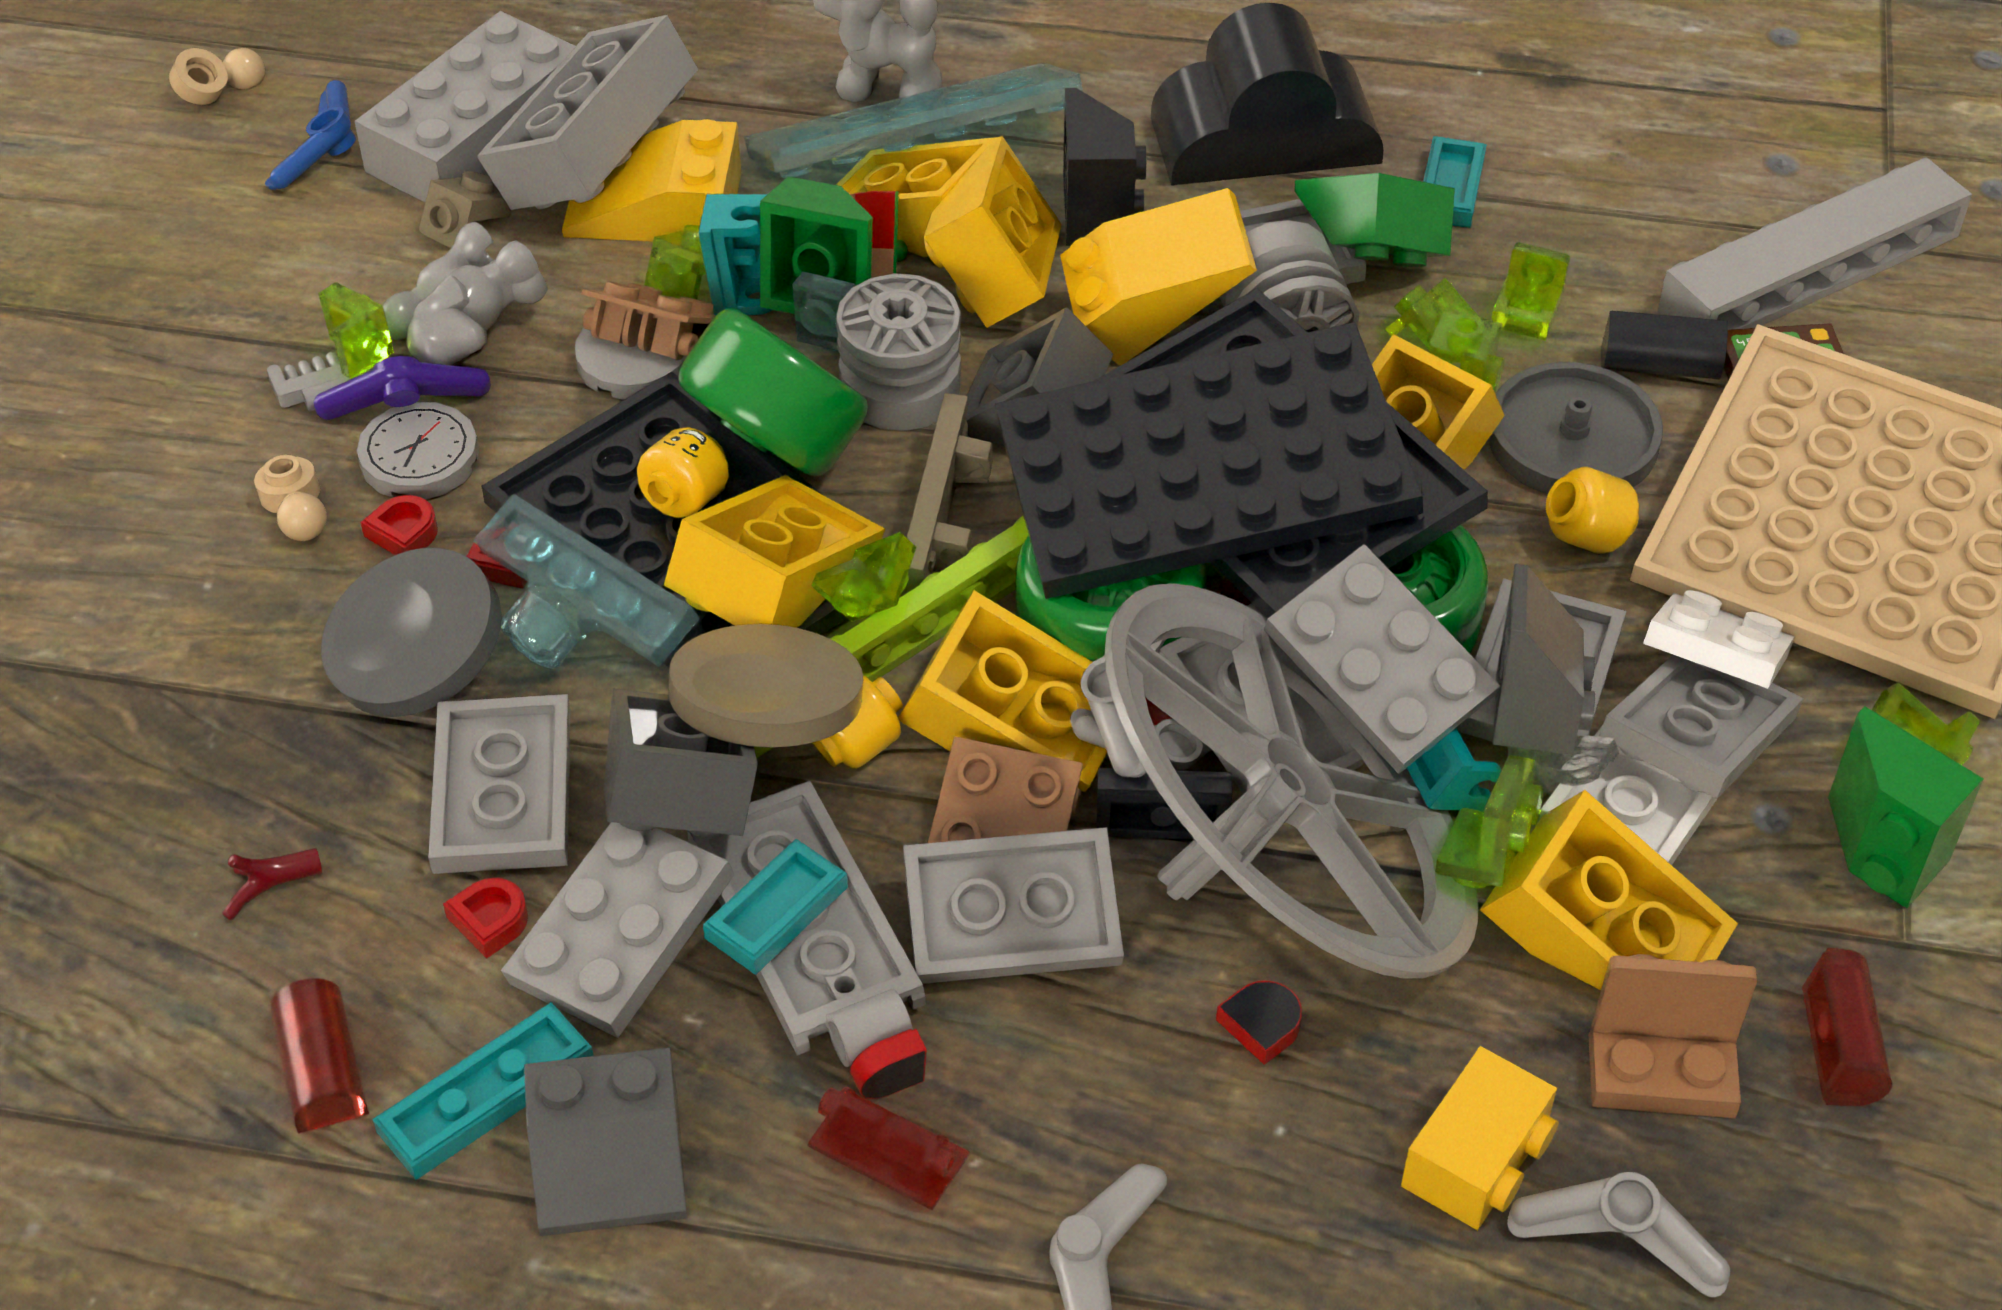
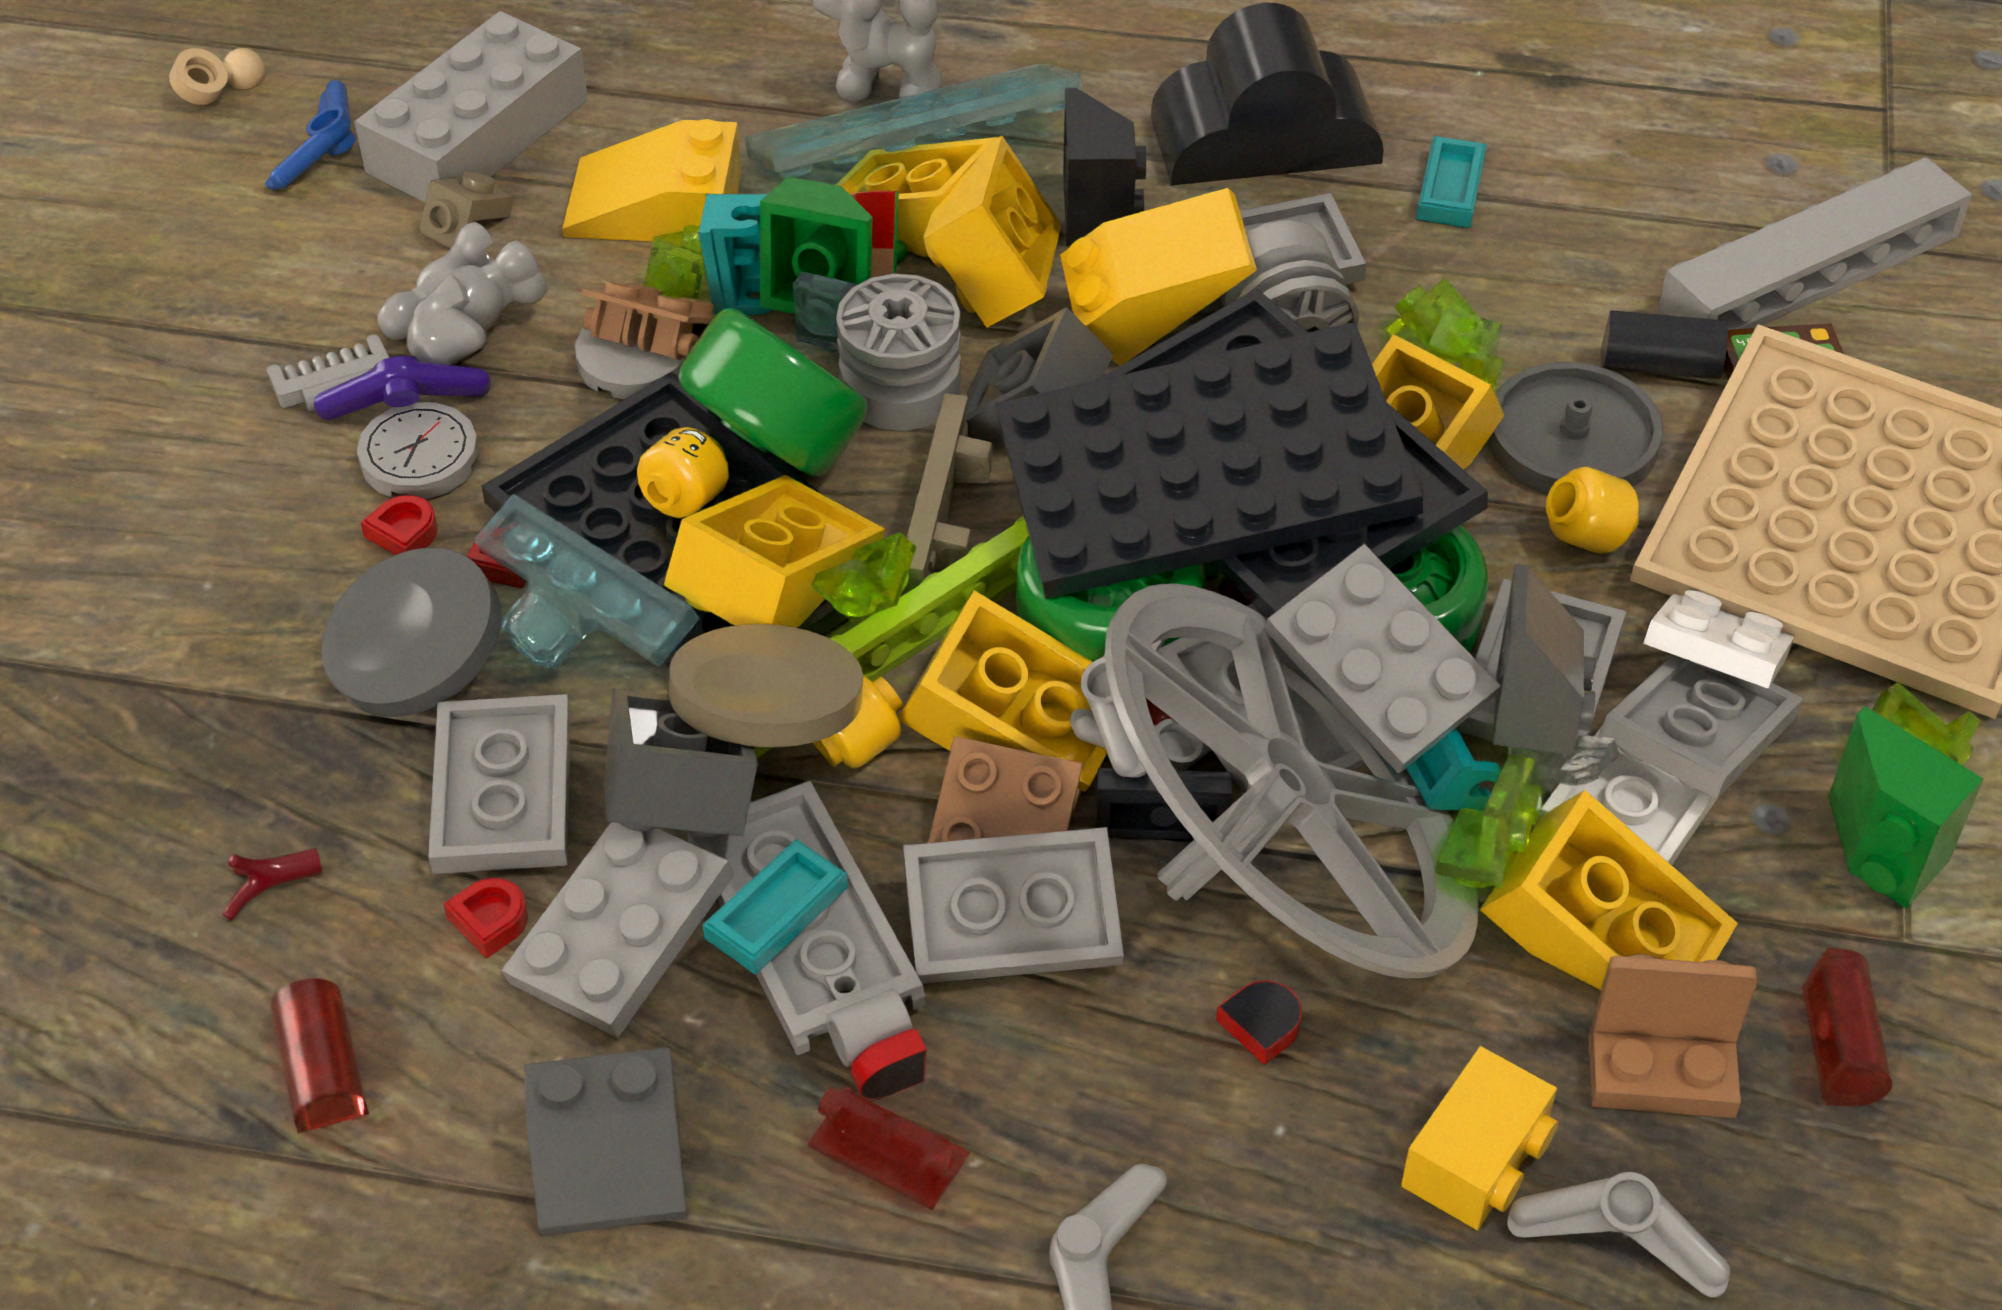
(291, 490): tan plate -> none
(356, 328): clear neon green bracket -> none
(475, 1092): teal tile -> none
(588, 114): light grey brick -> none
(1382, 215): green slope -> none
(1531, 291): clear neon green bracket -> none

